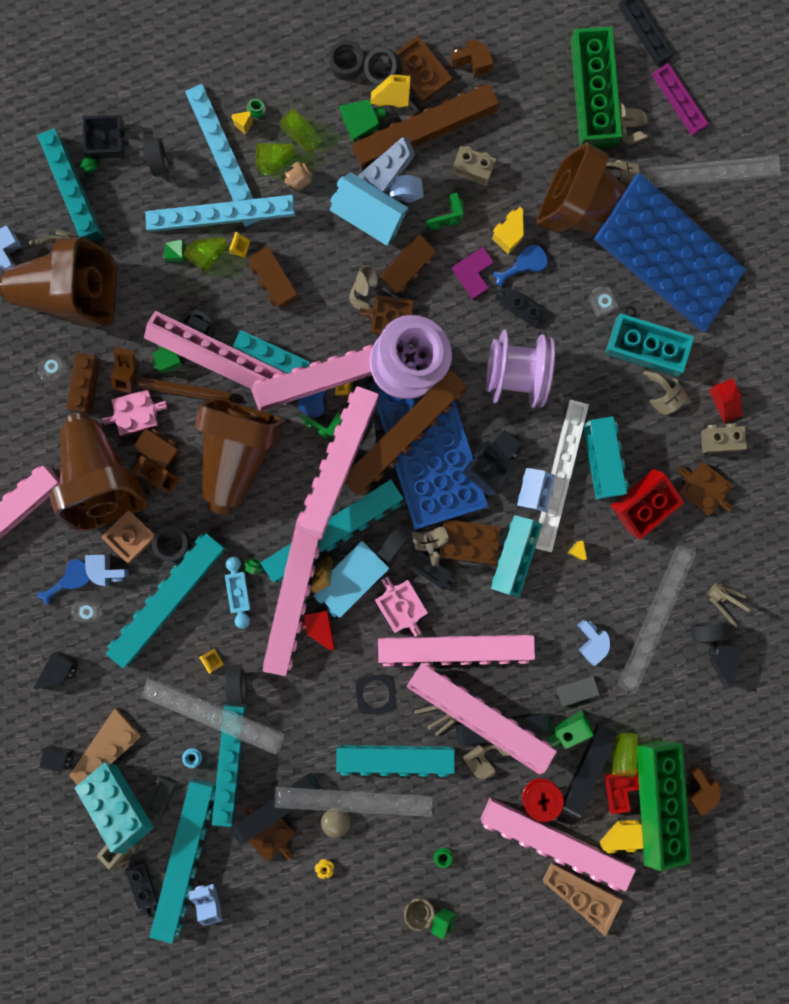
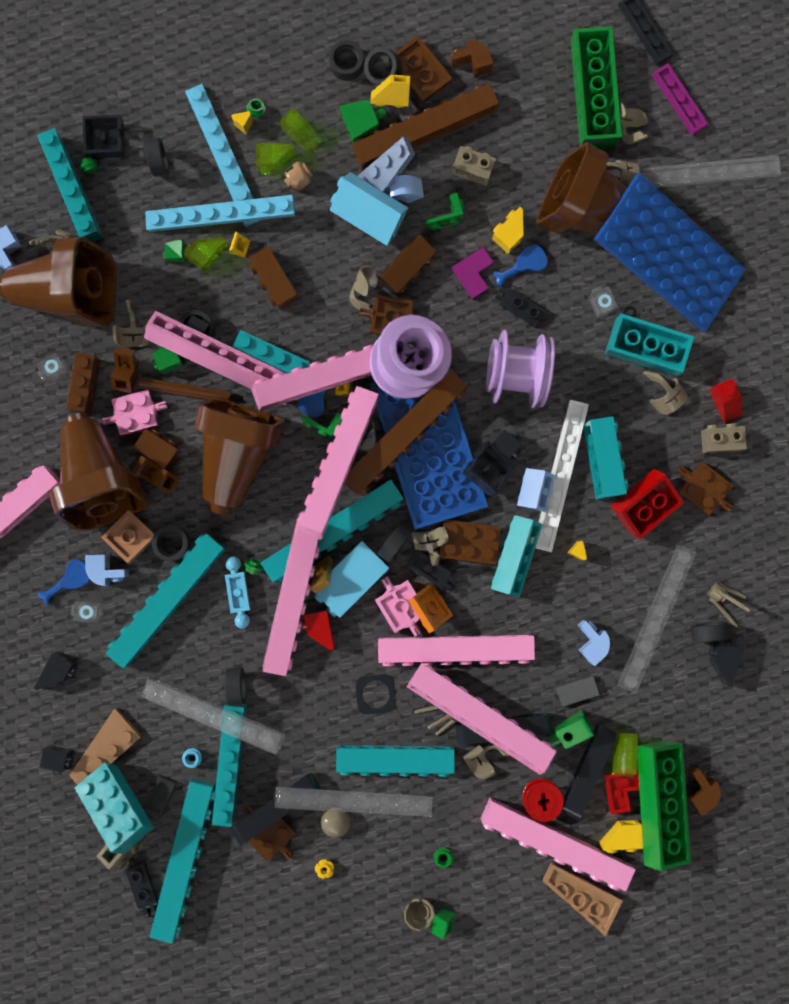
(126, 341): none -> dark tan helmet
(207, 904): light blue brick -> none
(211, 661): yellow slope -> none
(430, 608): none -> orange plate

